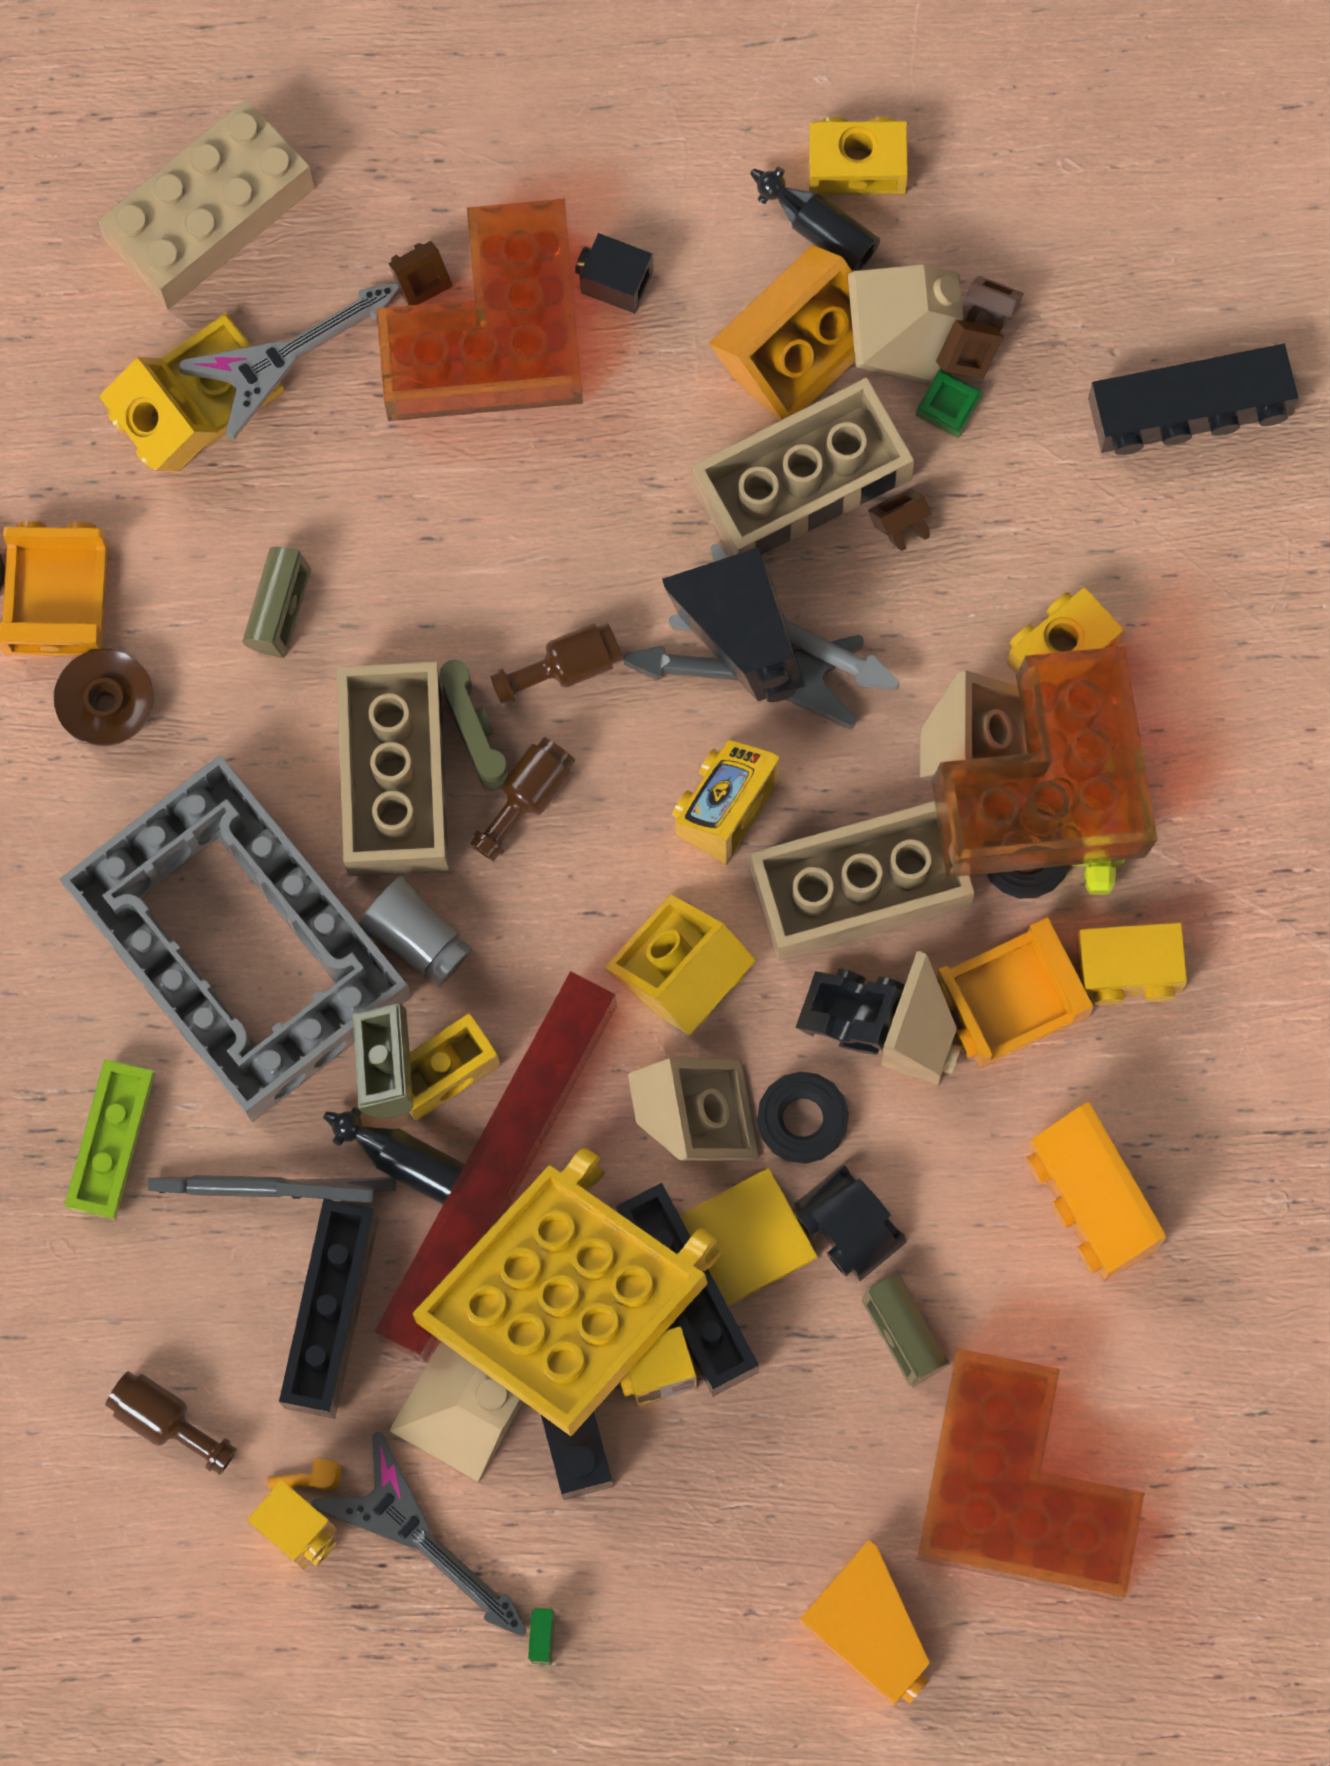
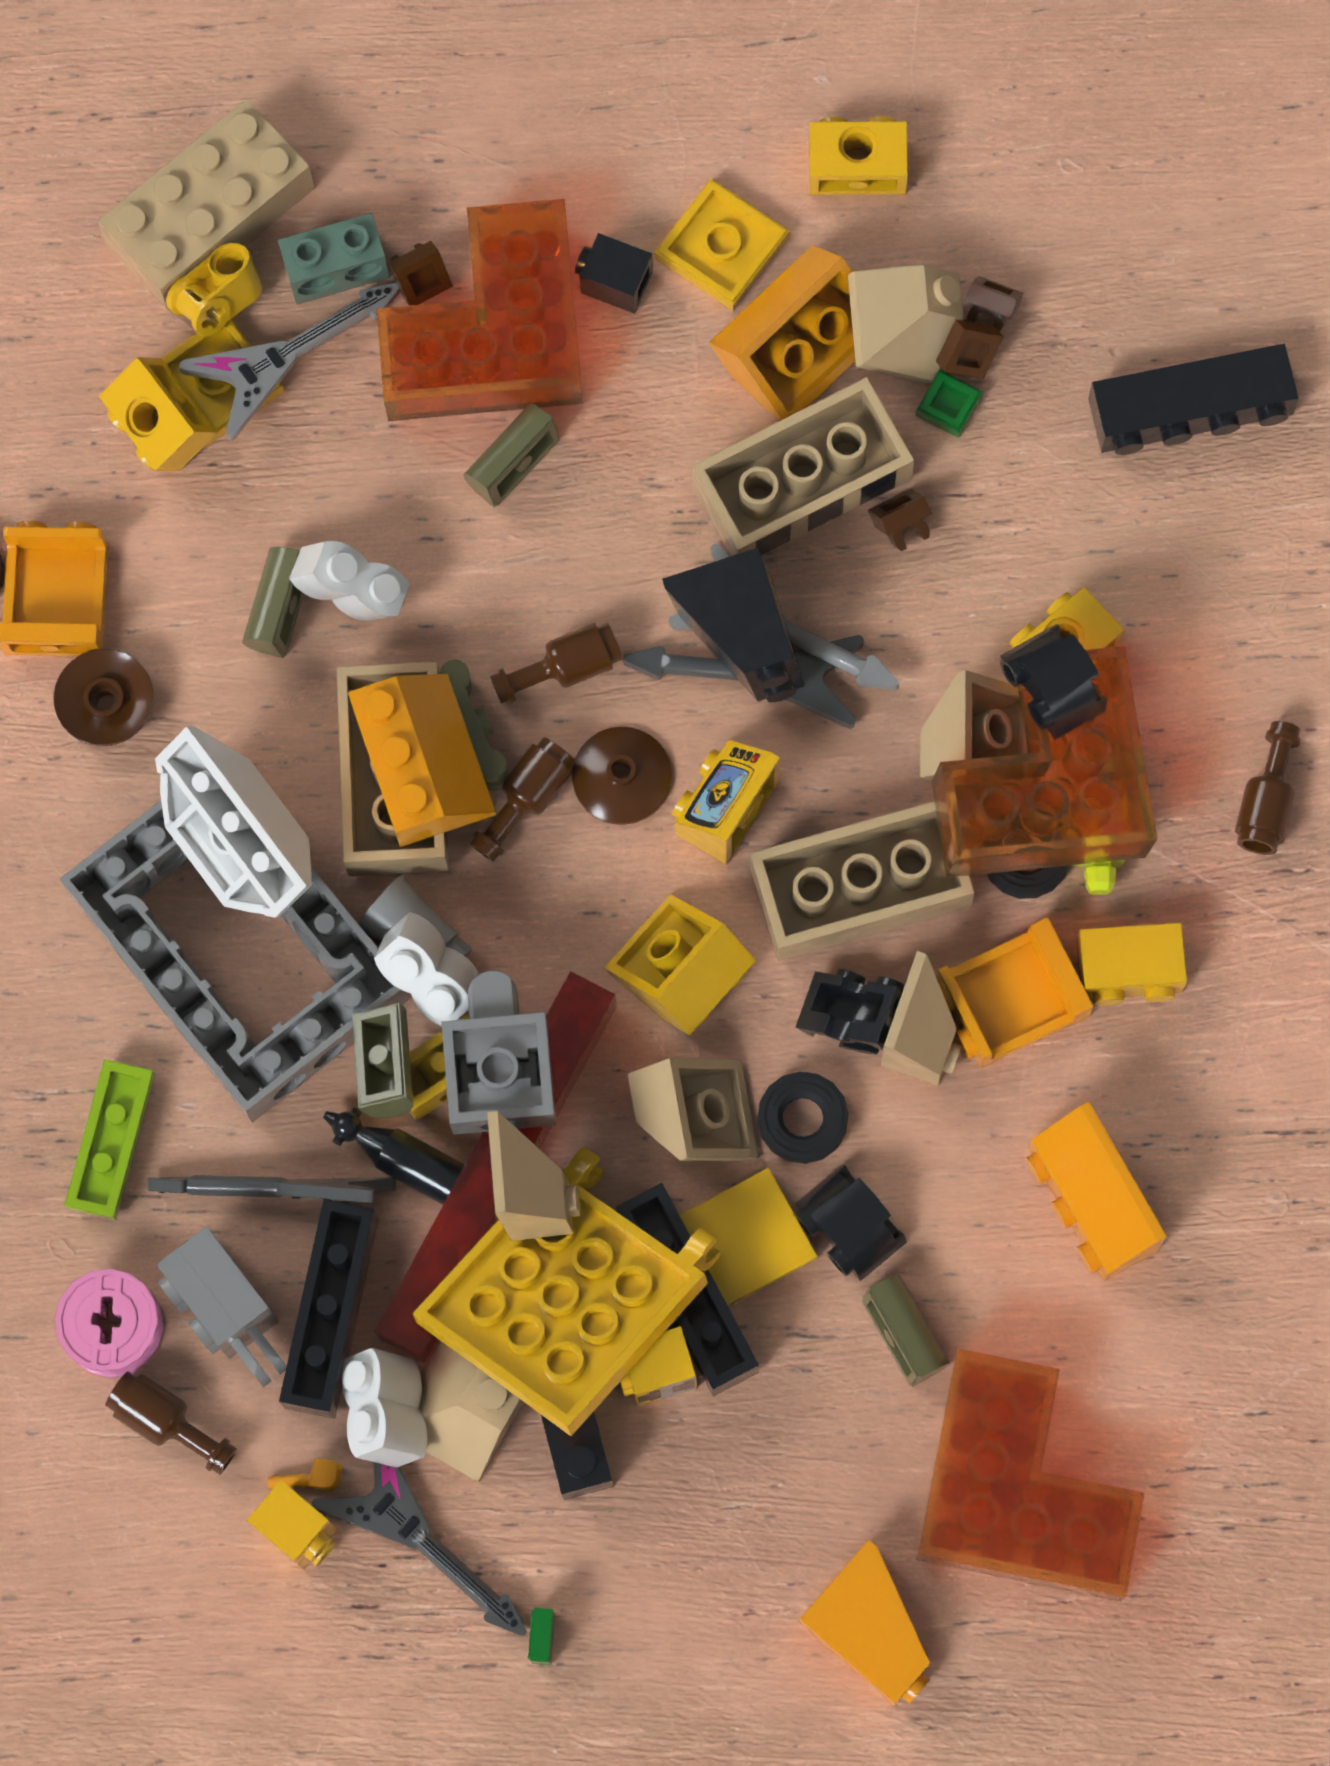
(87, 1303): none -> bright pink piece
(219, 288): none -> yellow piece
(222, 1299): none -> light grey brick
(232, 825): none -> white wedge
(334, 258): none -> sand green brick
(343, 575): none -> white brick
(384, 1408): none -> white brick
(421, 755): none -> light orange slope
(421, 964): none -> white brick
(497, 1060): none -> light grey brick
(512, 455): none -> olive brick
(528, 1187): none -> tan slope
(628, 798): none -> reddish brown dish
(721, 244): none -> yellow tile
(818, 219): black wheel -> none
(1057, 678): none -> black cylinder
(1269, 798): none -> reddish brown piece

